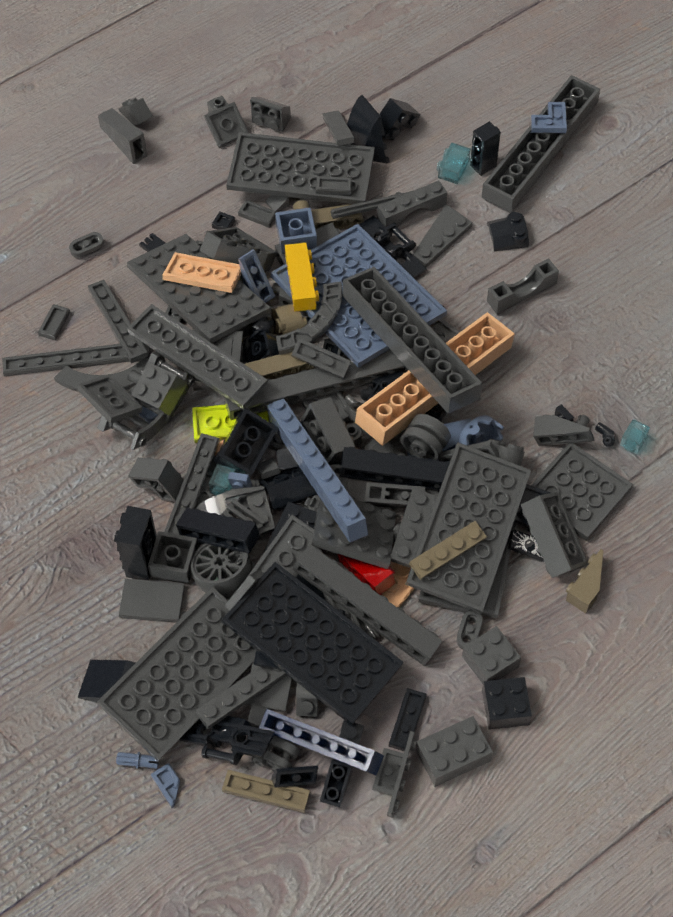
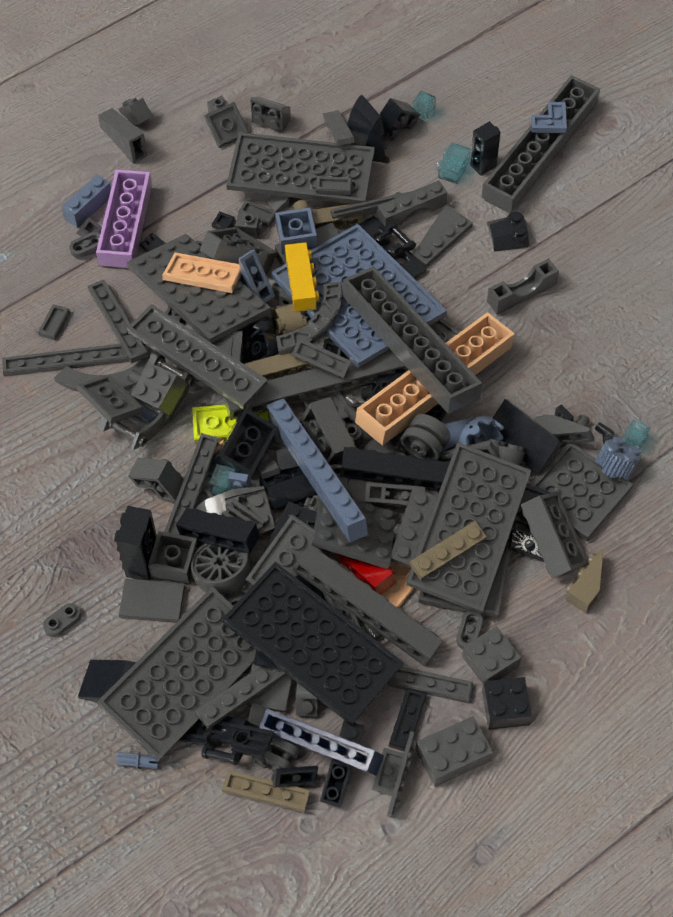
(63, 620): none -> dark grey plate
(86, 201): none -> sand blue brick
(88, 227): none -> dark grey slope
(124, 218): none -> lavender brick
(167, 783): sand blue tile -> none
(243, 589): dark grey tile -> none
(249, 223): none -> dark grey brick
(425, 105): none -> clear light blue brick
(432, 684): none -> dark grey tile
(526, 432): none -> black tile
(618, 458): none -> sand blue brick

